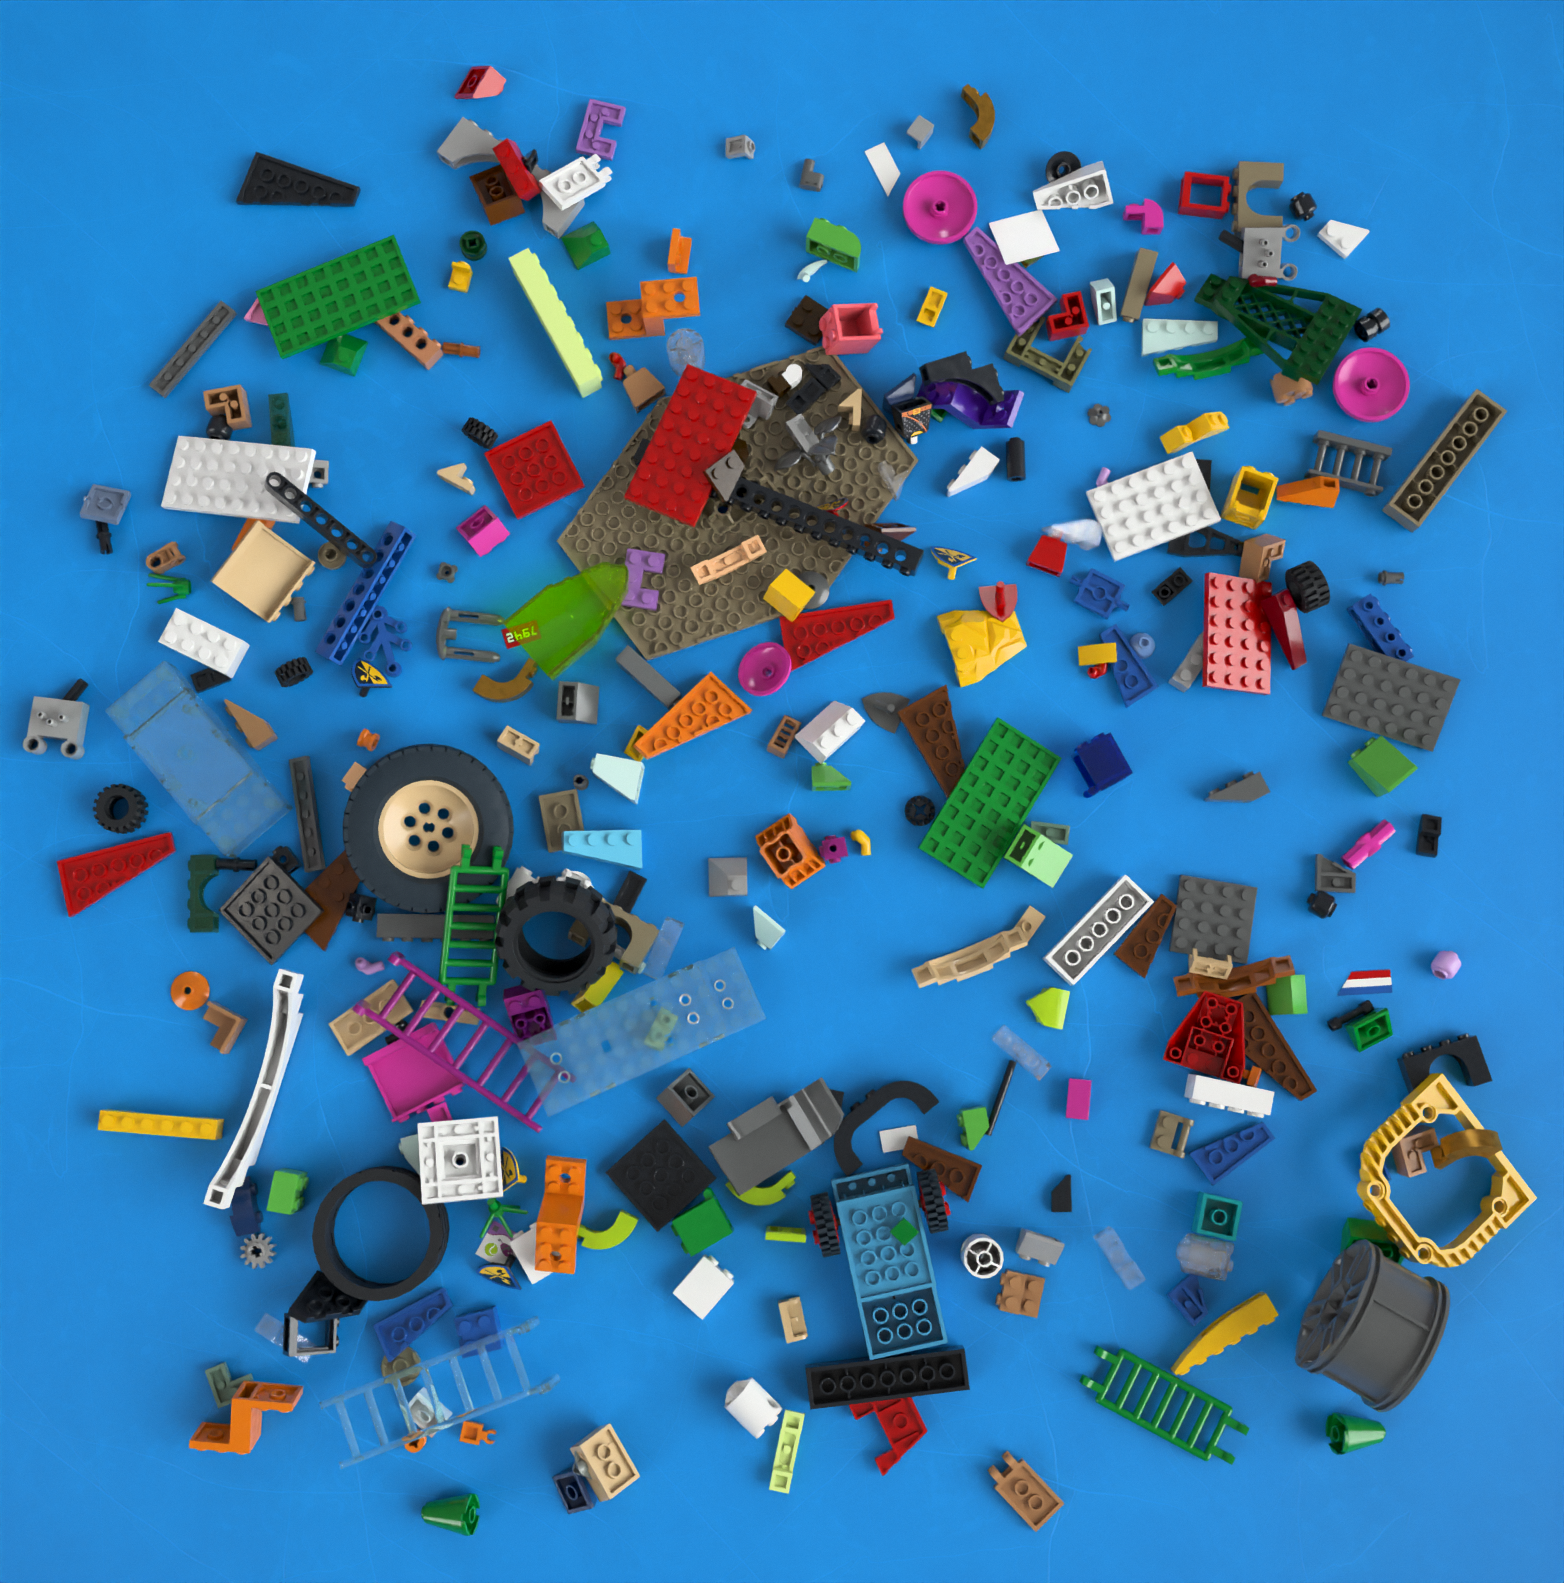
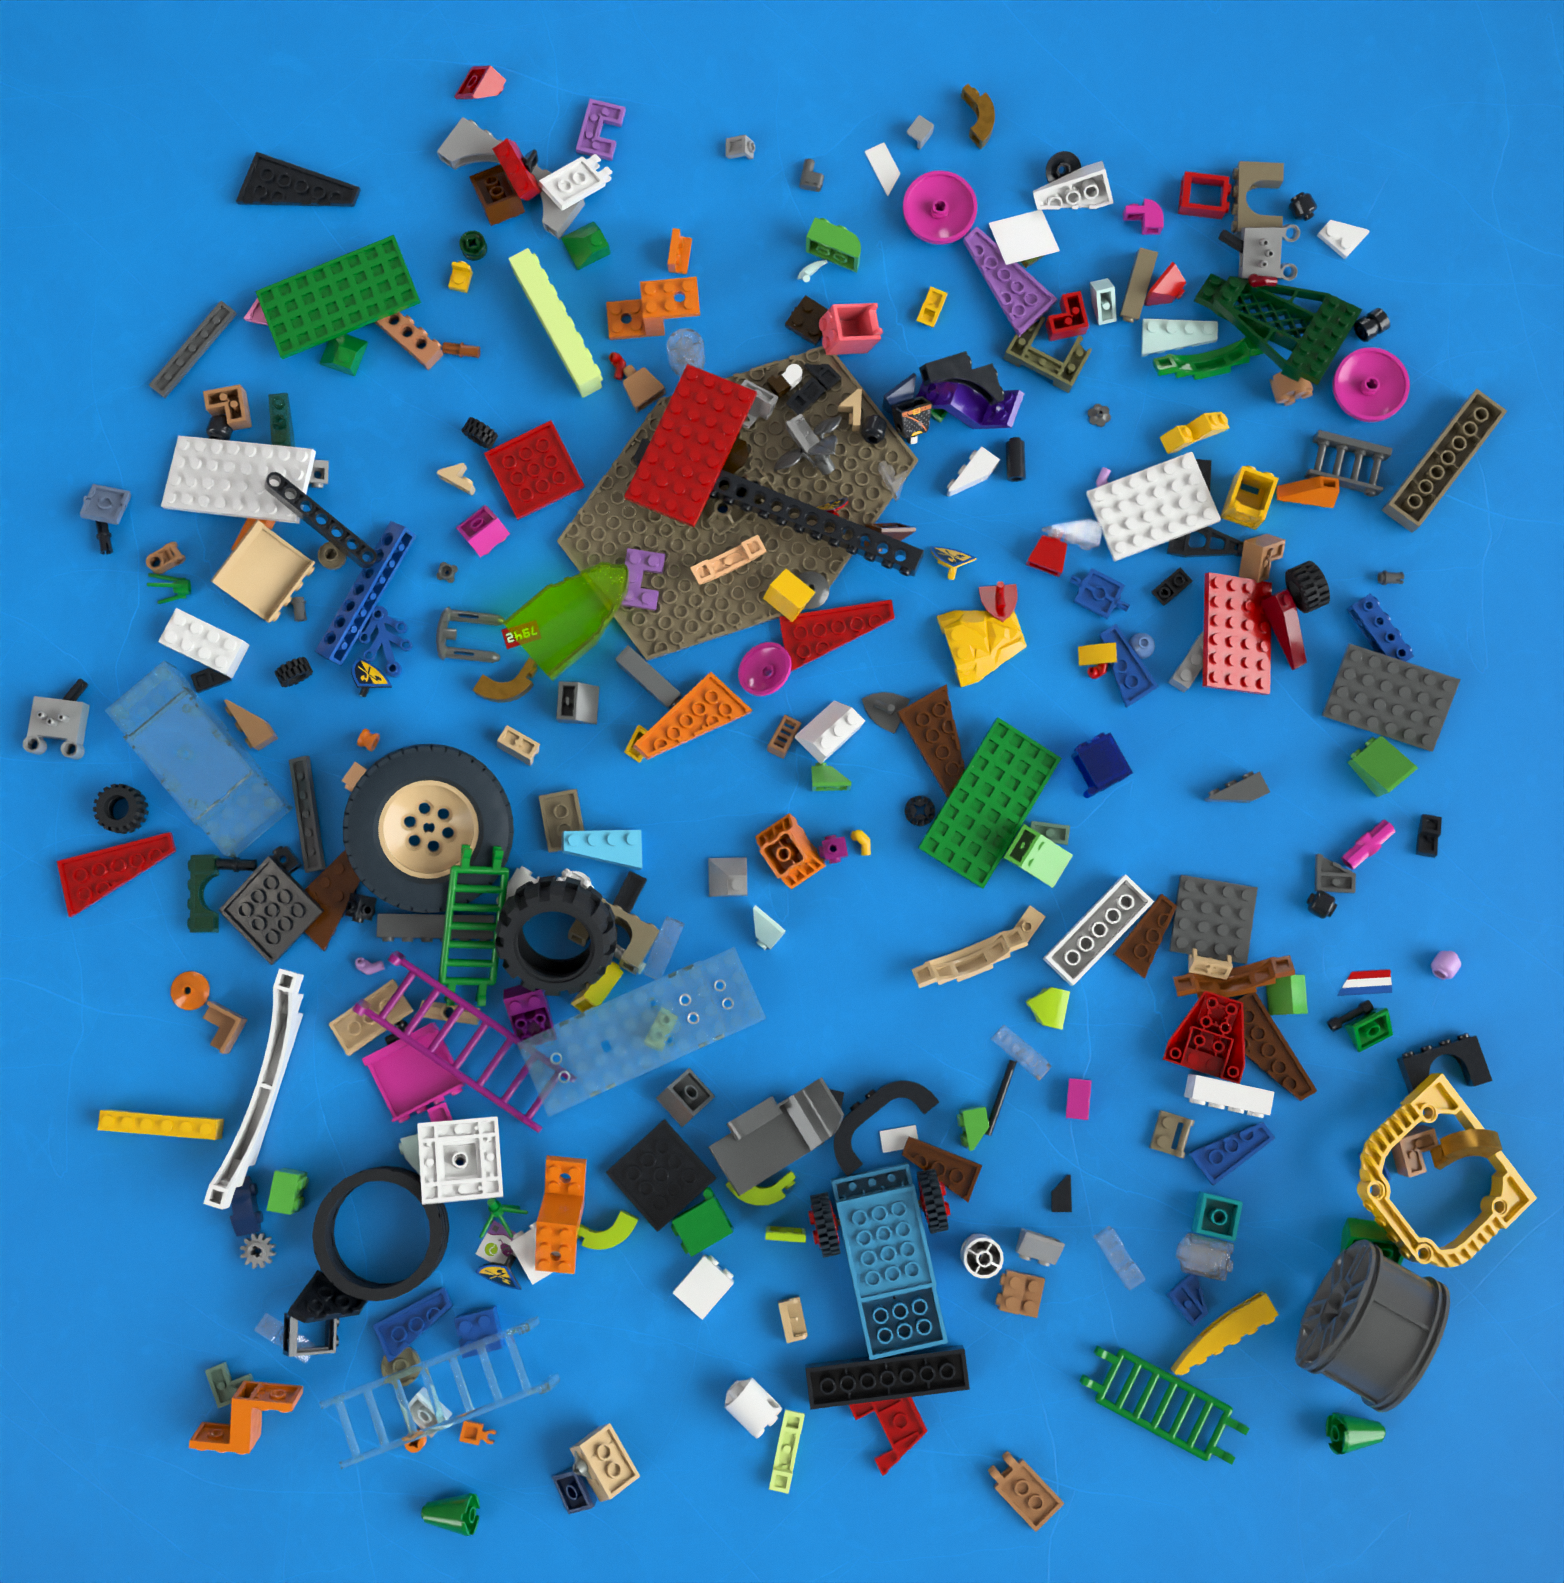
(510, 1169): shield -> none
(584, 785): dark grey pin -> none
(620, 774): light aqua slope -> none
(725, 474): wing -> none
(904, 1231): green slope -> none
(1252, 1076): orange tile -> none

